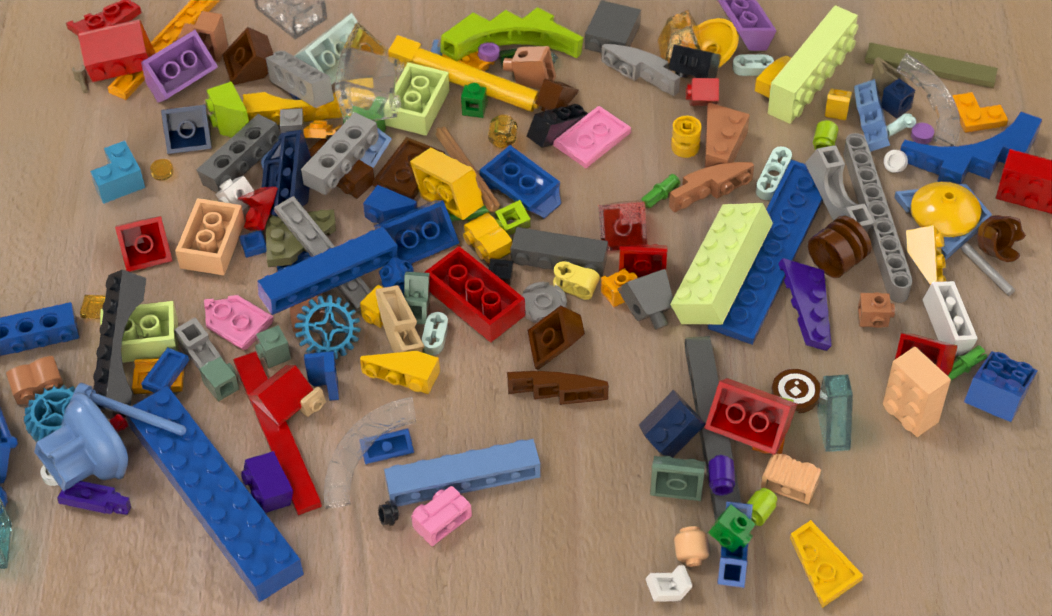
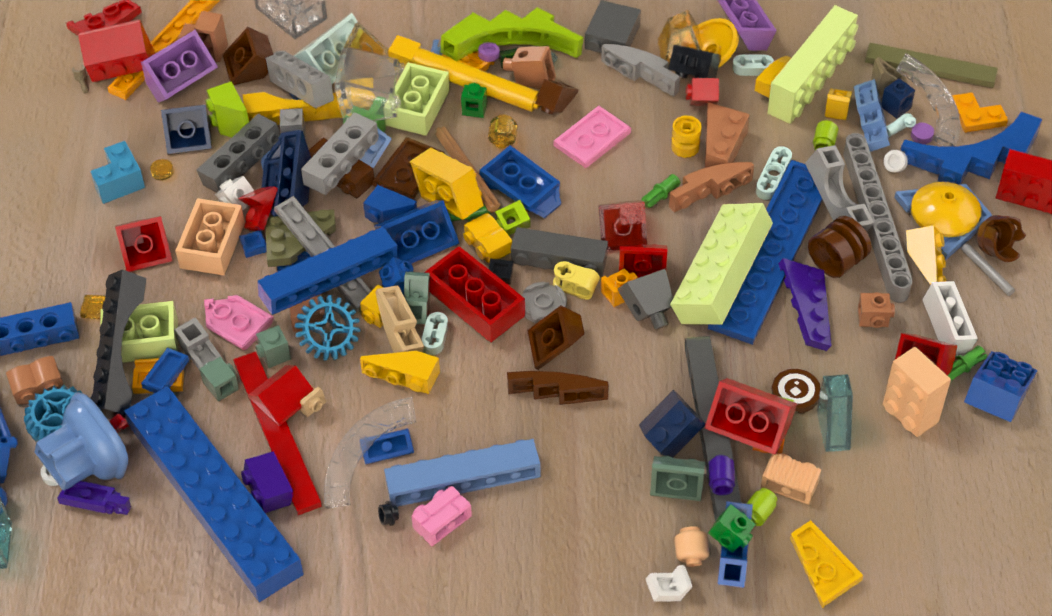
(130, 411): medium blue piece -> none
(320, 129): light orange plate -> none
(322, 371): blue panel -> none
(552, 123): black slope -> none

